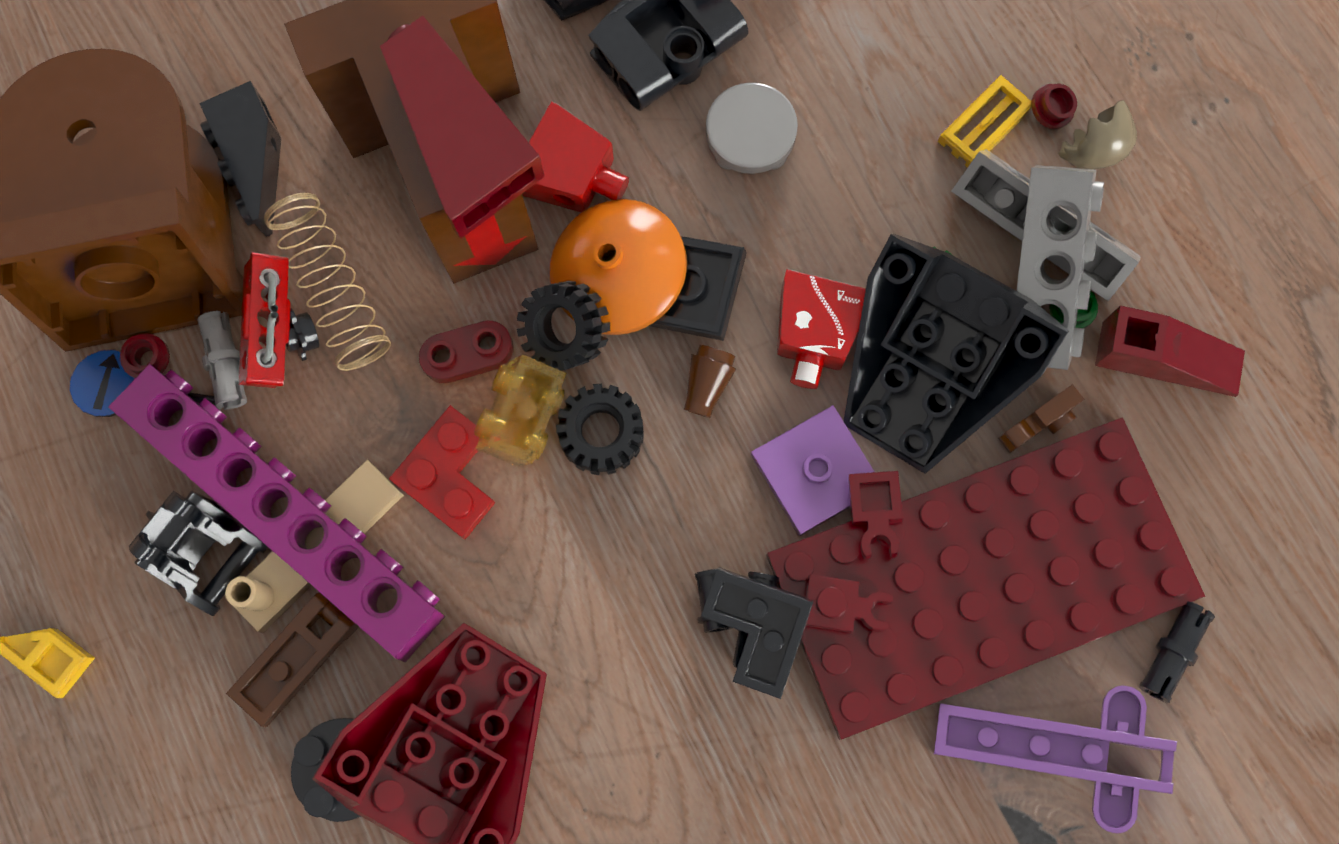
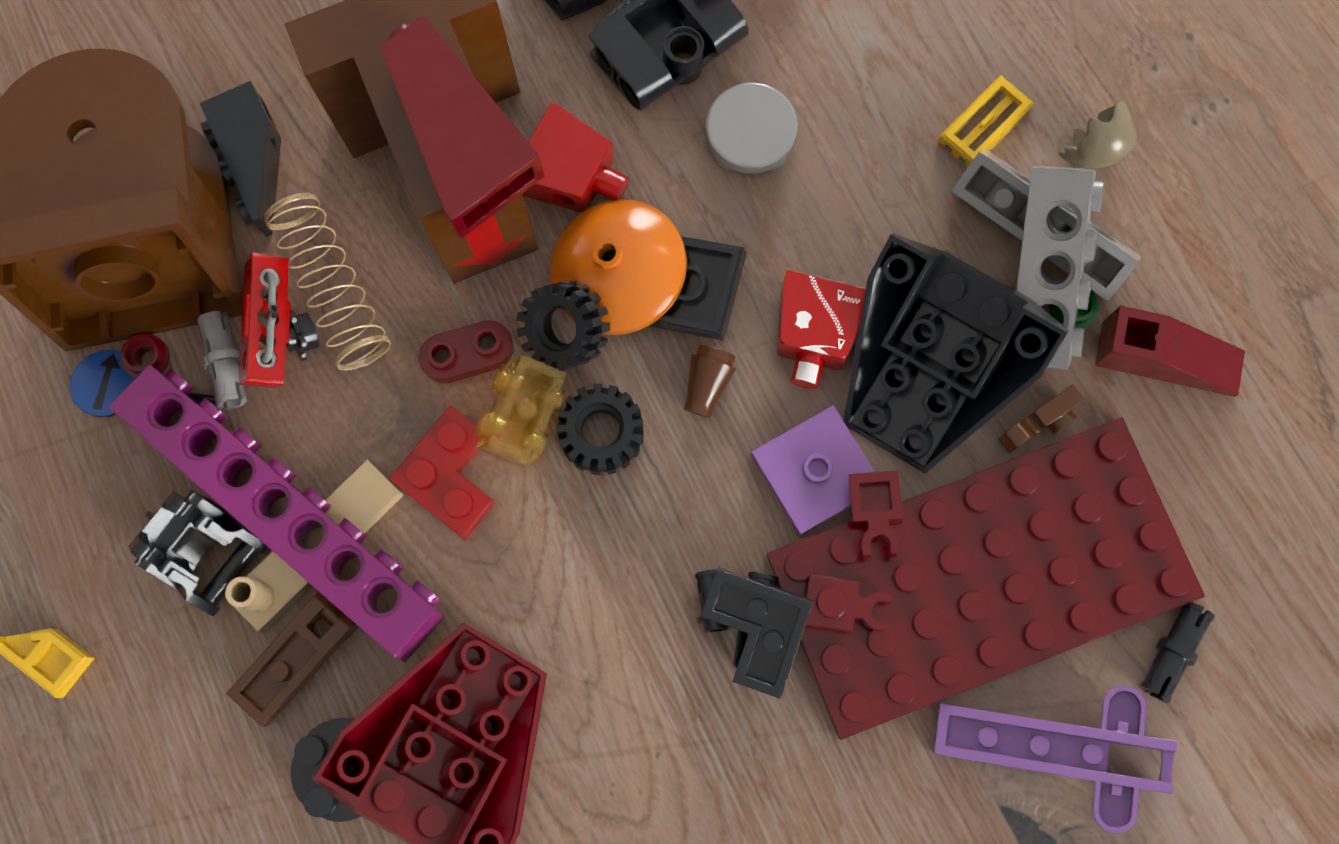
(1054, 105): dark red plate -> none

